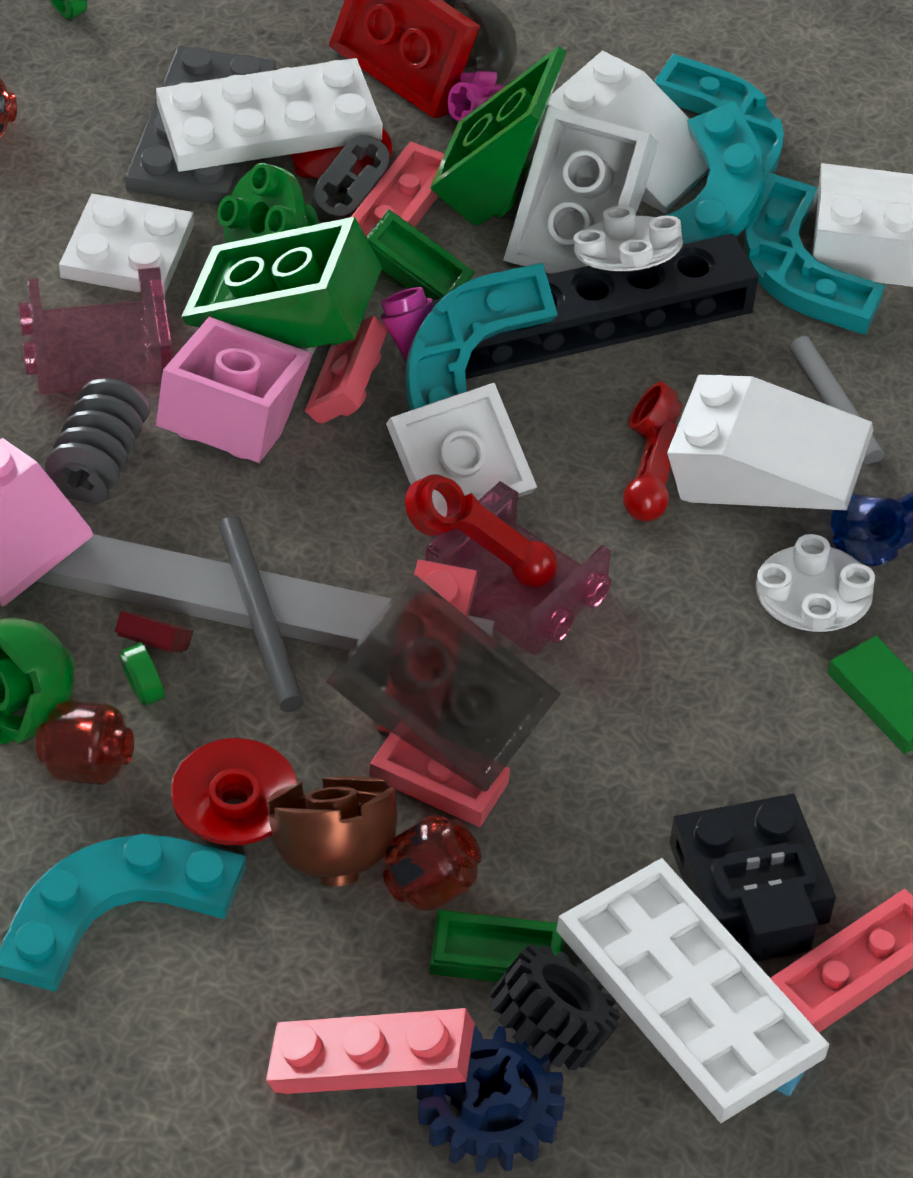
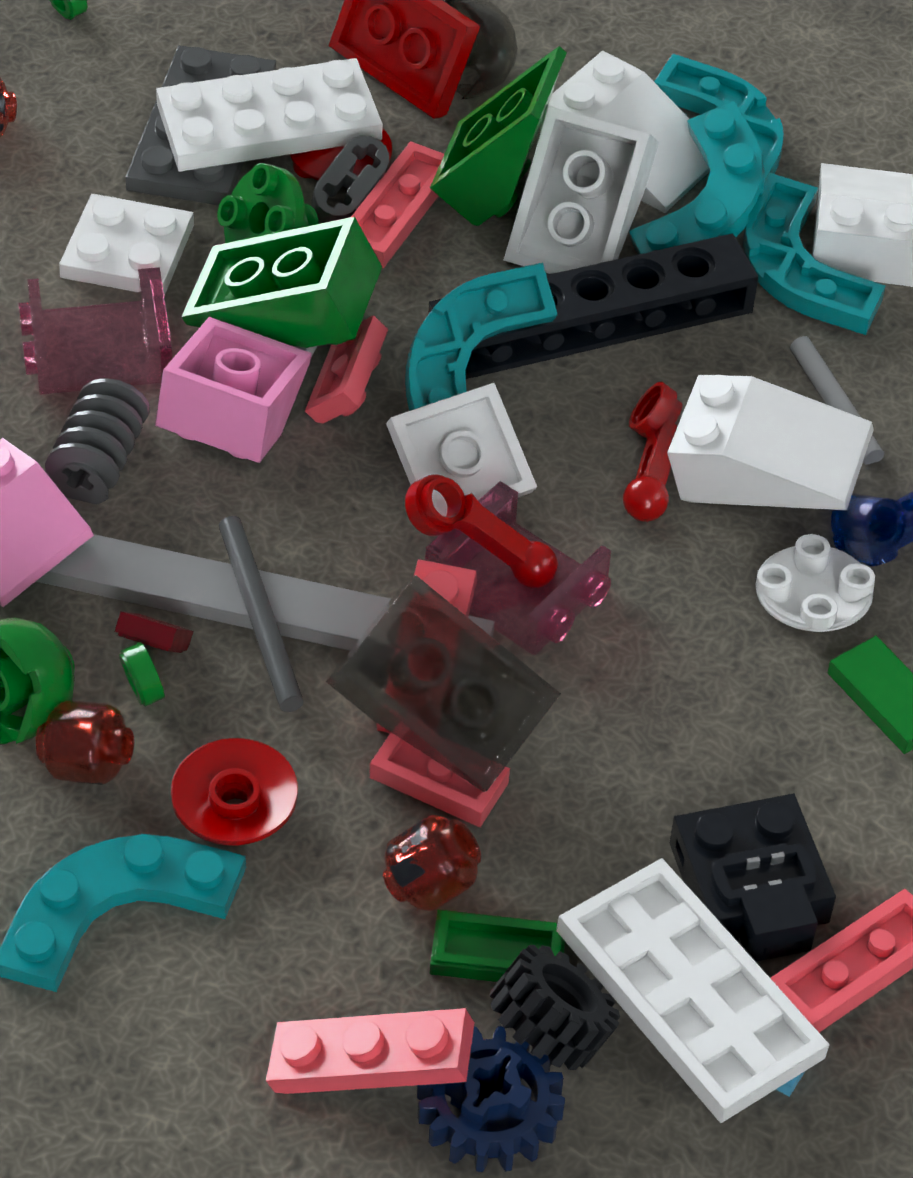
(334, 828): copper cylinder -> none
(404, 315): dark pink cone -> none
(415, 258): green tile -> none
(471, 92): dark pink gear -> none
(628, 240): white dish -> none

